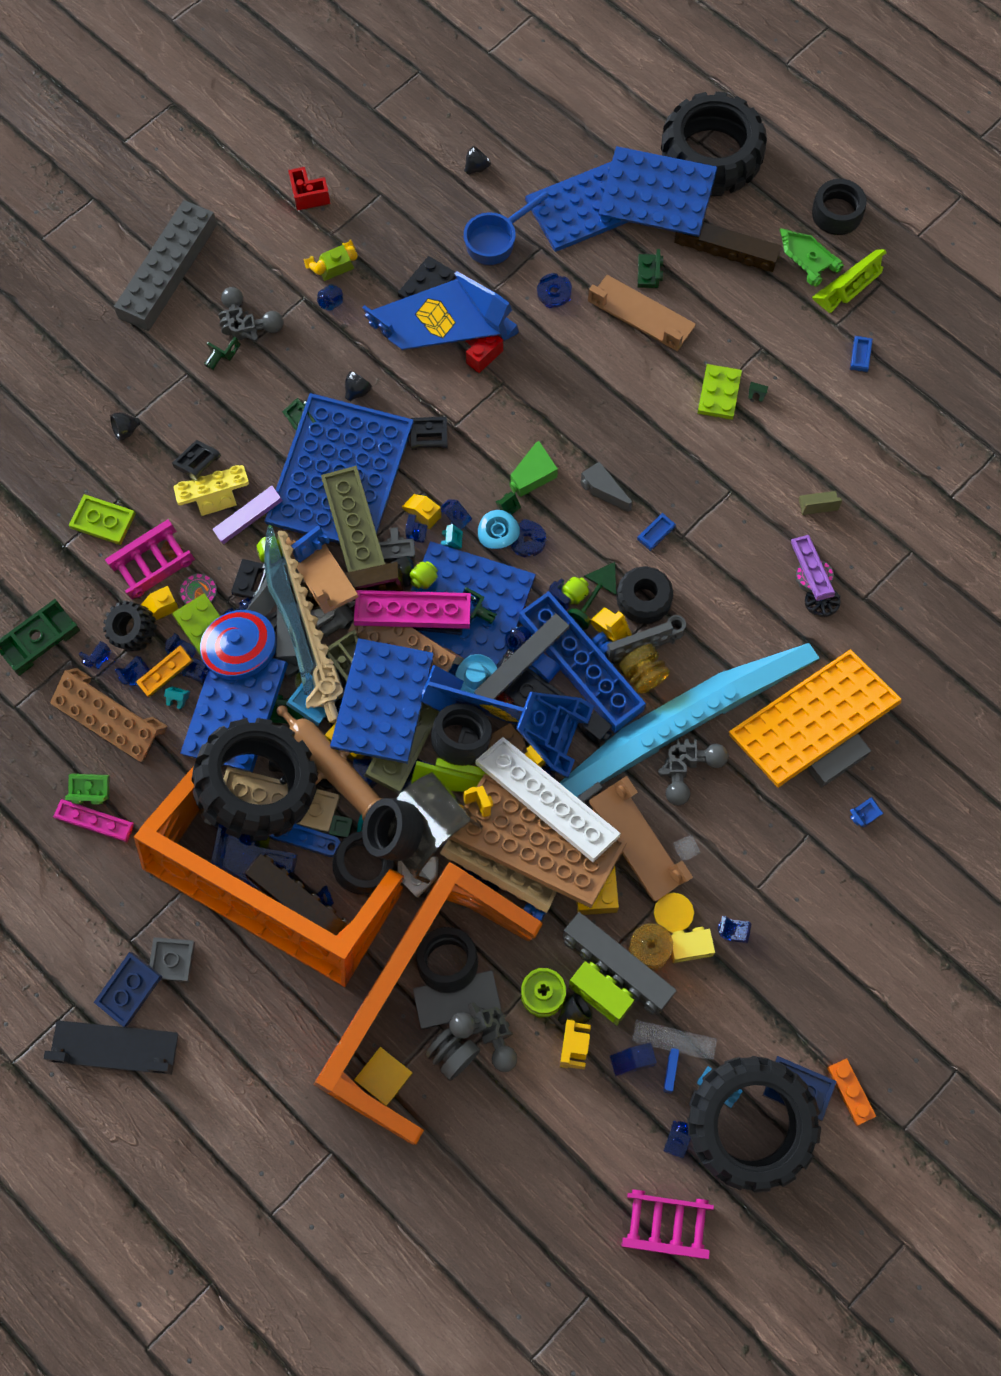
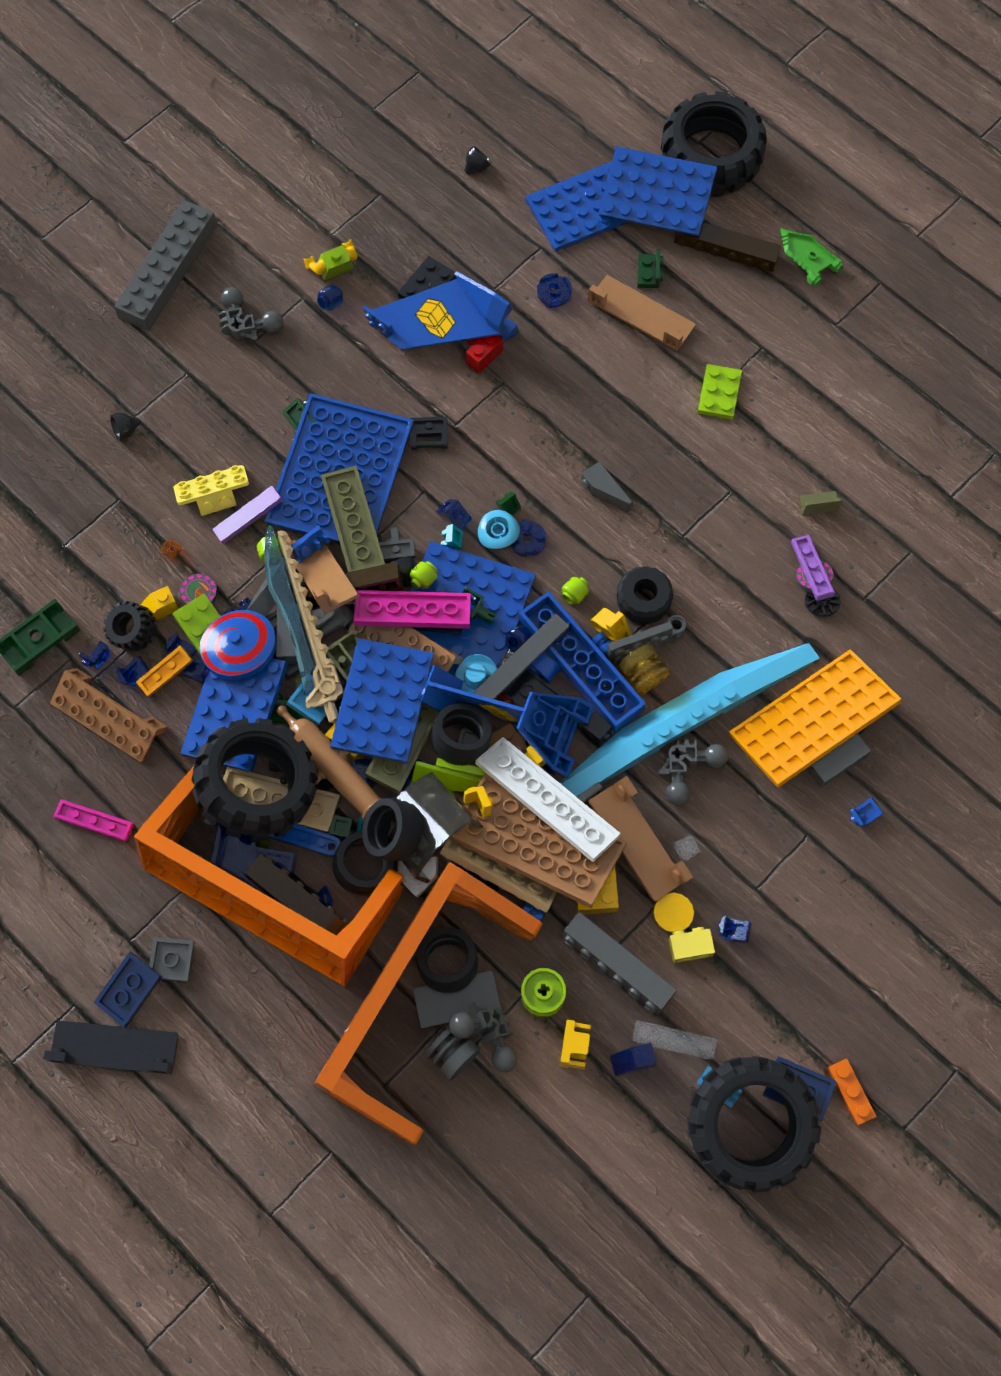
(88, 788): bright green bracket -> none
(102, 519): lime plate -> none
(149, 542): dark pink fence -> none
(178, 694): teal tile -> none
(192, 456): black plate -> none
(218, 353): dark green bracket -> none
(247, 578): black plate -> none
(308, 192): red brick -> none
(356, 386): black helmet -> none
(383, 1076): yellow tile -> none
(415, 530): clear blue bracket -> none
(424, 508): yellow slope -> none
(491, 236): blue piece -> none
(533, 471): bright green slope -> none
(555, 589): clear blue bracket -> none
(575, 1009): black helmet -> none
(601, 992): lime brick -> none
(603, 577): dark green piece -> none
(655, 957): clear yellow wheel -> none
(656, 531): blue tile -> none
(671, 1070): blue tile -> none
(676, 1246): dark pink fence -> none
(677, 1139): clear blue bracket -> none
(757, 388): dark green tile -> none
(844, 190): black tyre -> none
(850, 282): lime wedge -> none
(861, 354): blue tile -> none

